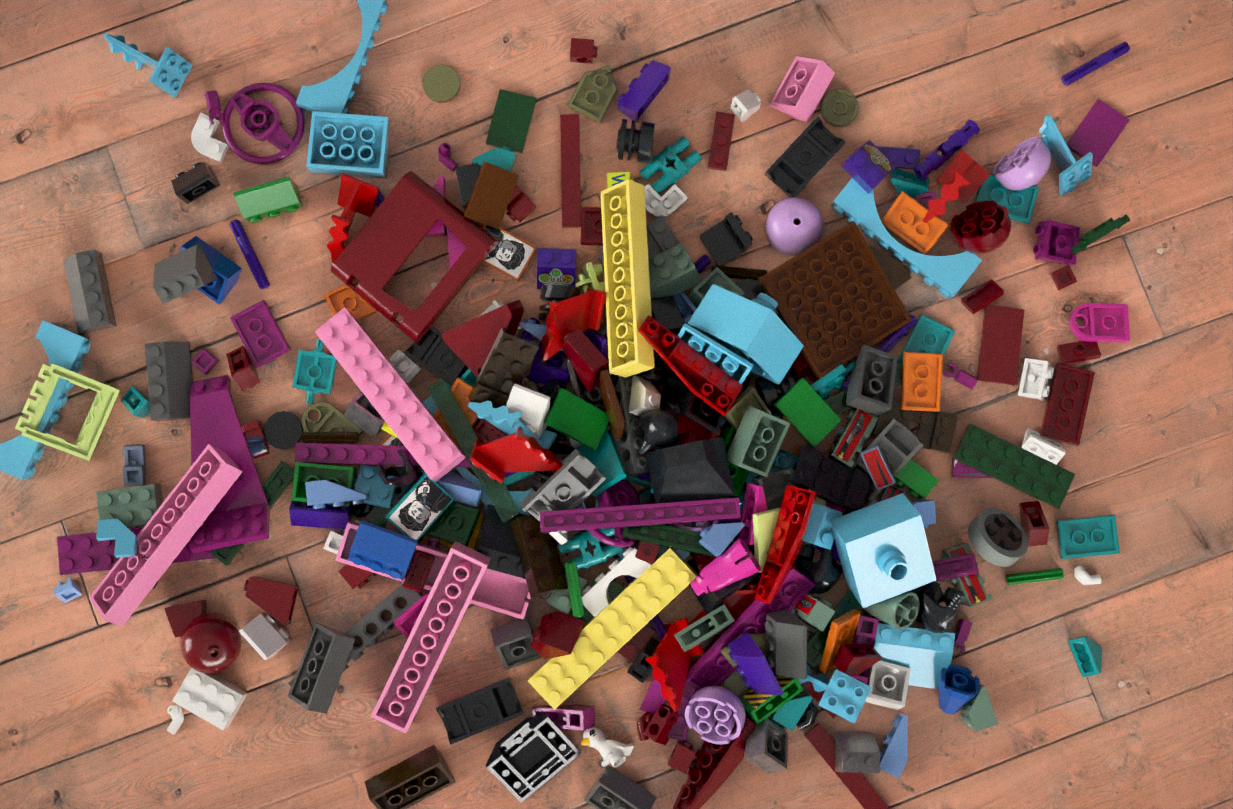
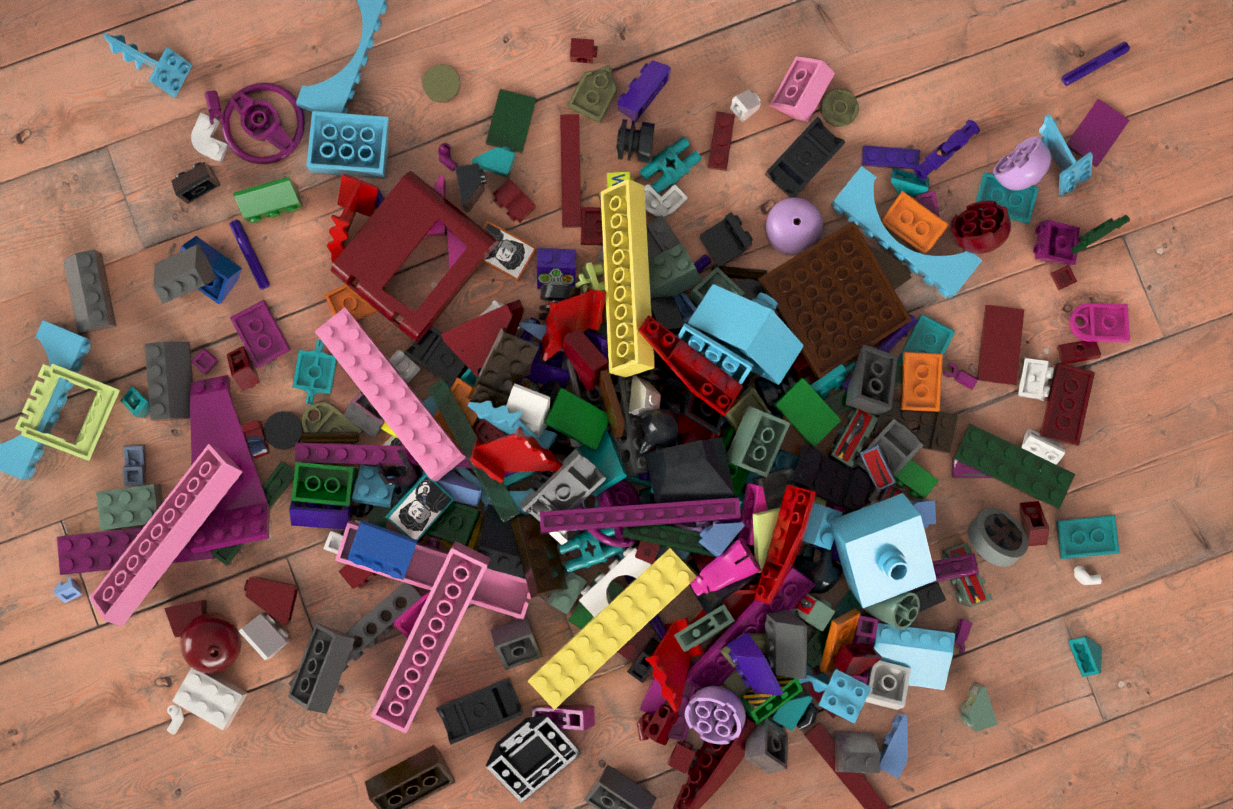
(115, 530): medium azure tile -> none
(329, 492): medium blue slope -> none
(418, 571): dark red plate -> none
(491, 195): reddish brown tile -> none
(557, 635): dark red slope -> none
(574, 588): green axle -> none
(611, 750): white animal -> none
(868, 166): dark purple slope -> none
(938, 618): black piece -> none
(956, 688): blue cone -> none
(959, 181): red piece -> none
(982, 296): dark red plate -> none
(1034, 576): green axle -> none

